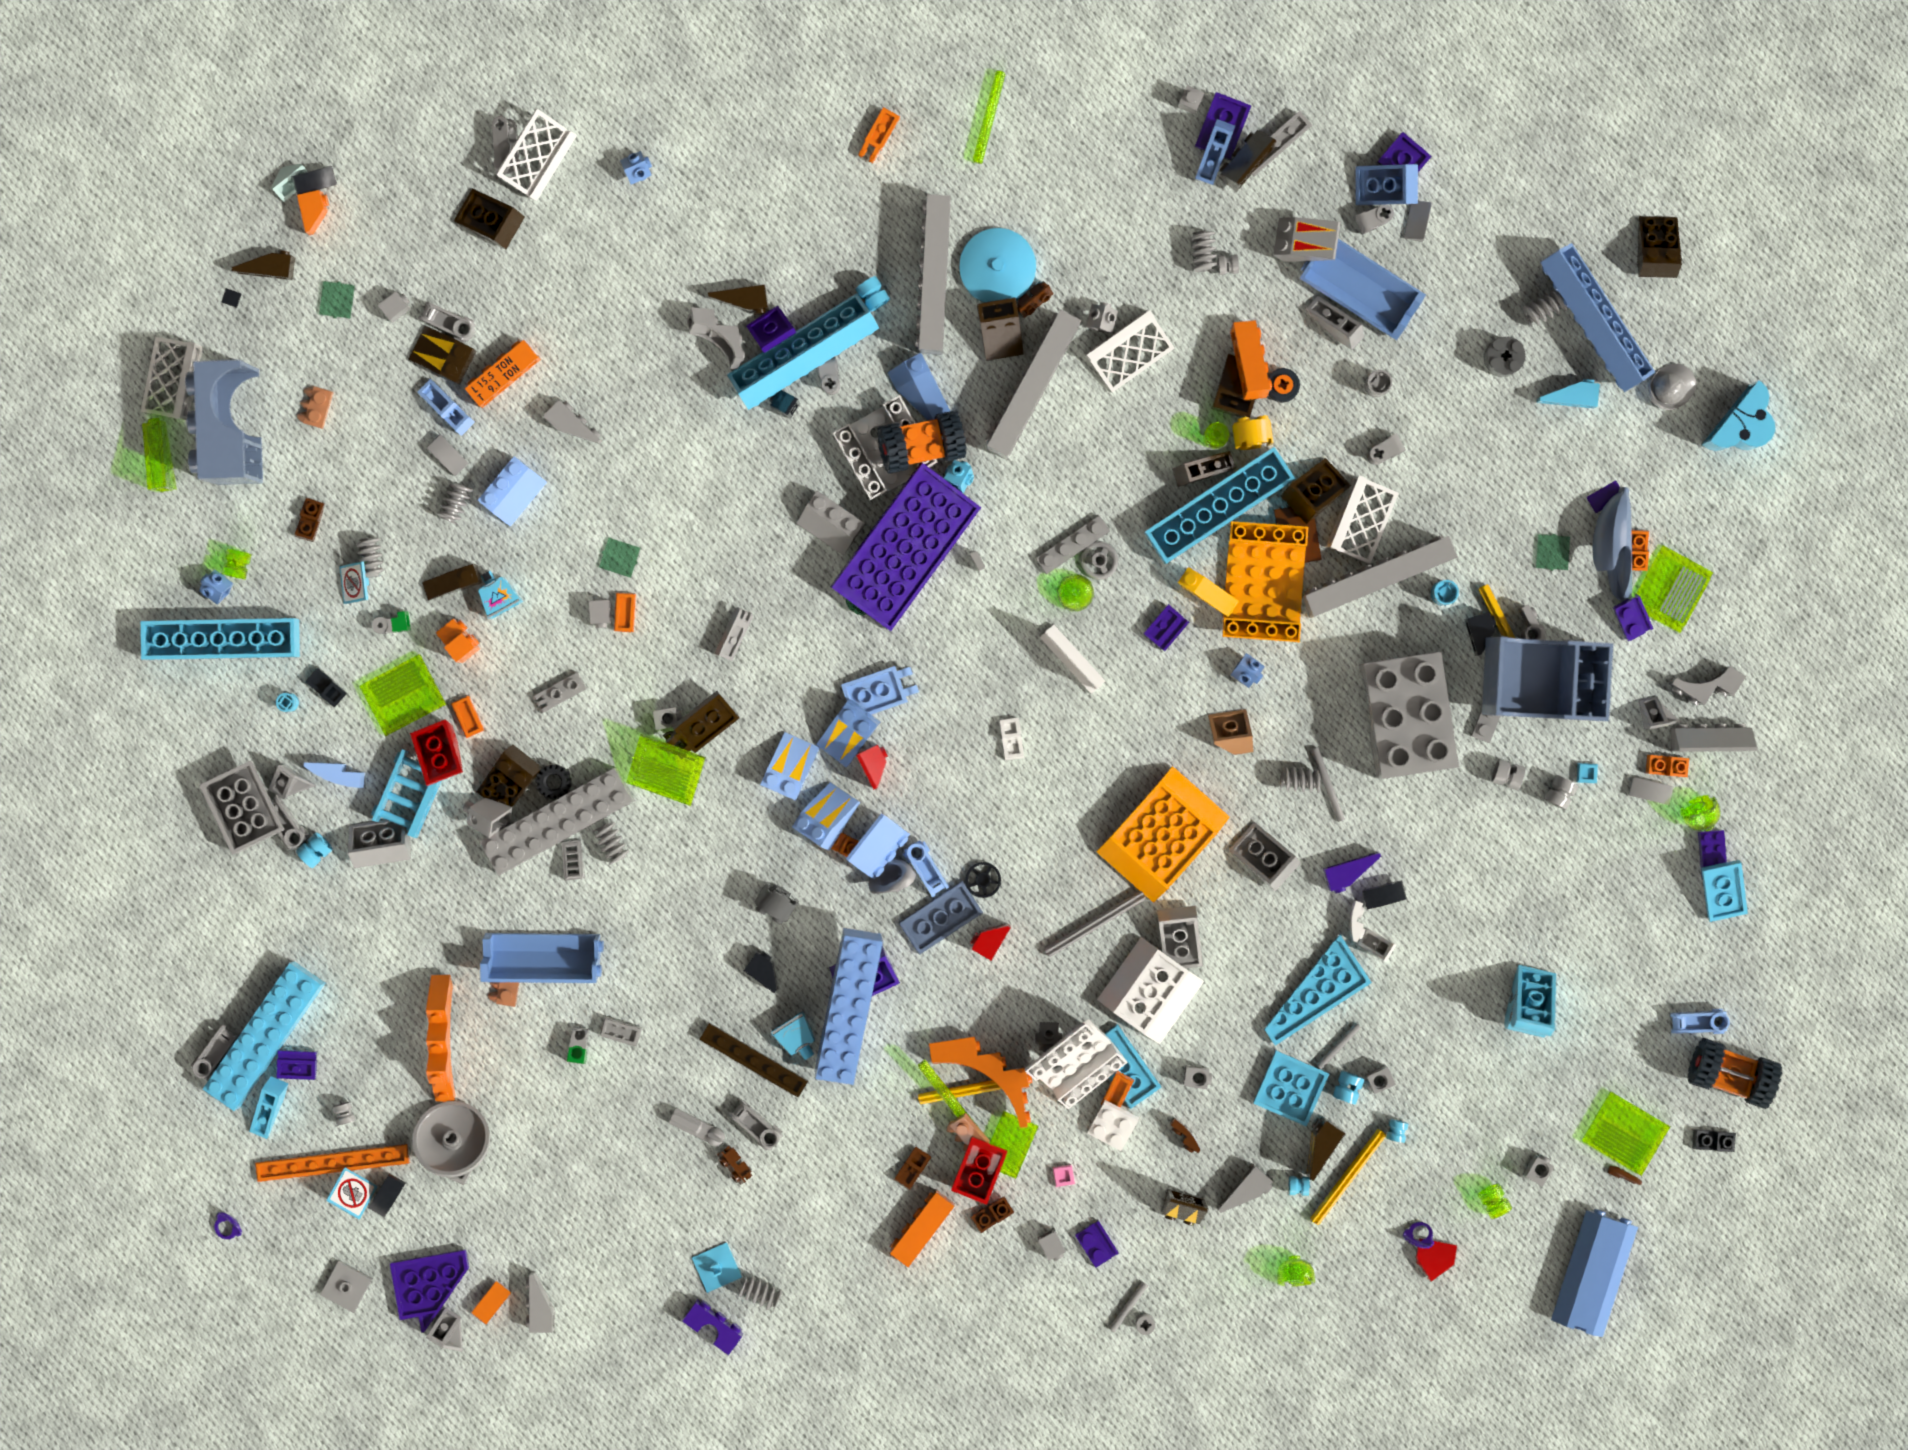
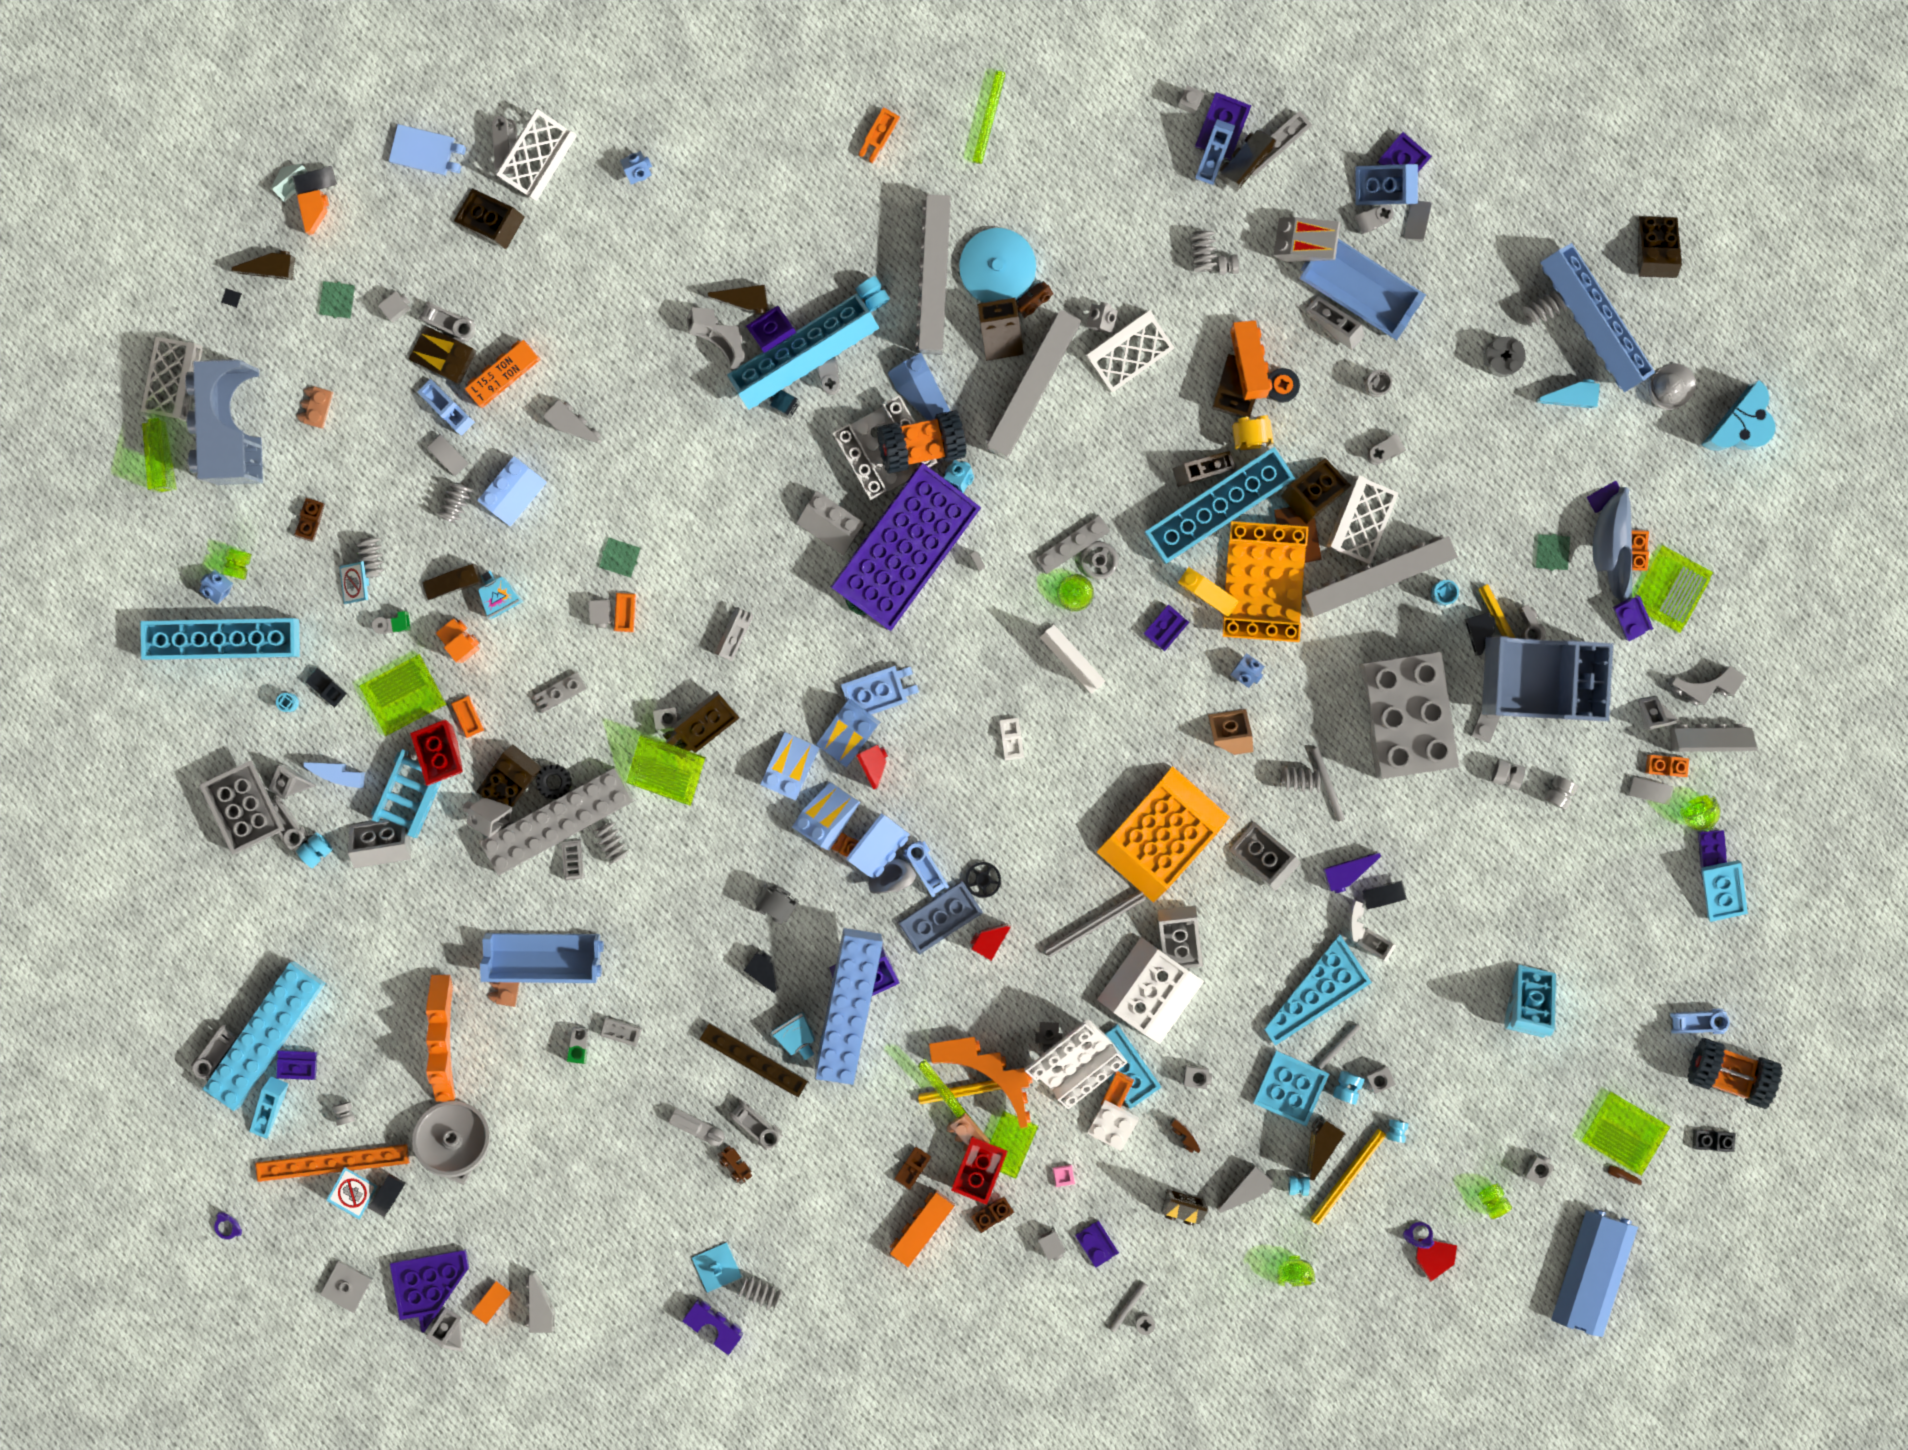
(425, 150): none -> light blue tile
(1216, 435): clear neon green wheel -> none
(1587, 773): medium azure tile -> none

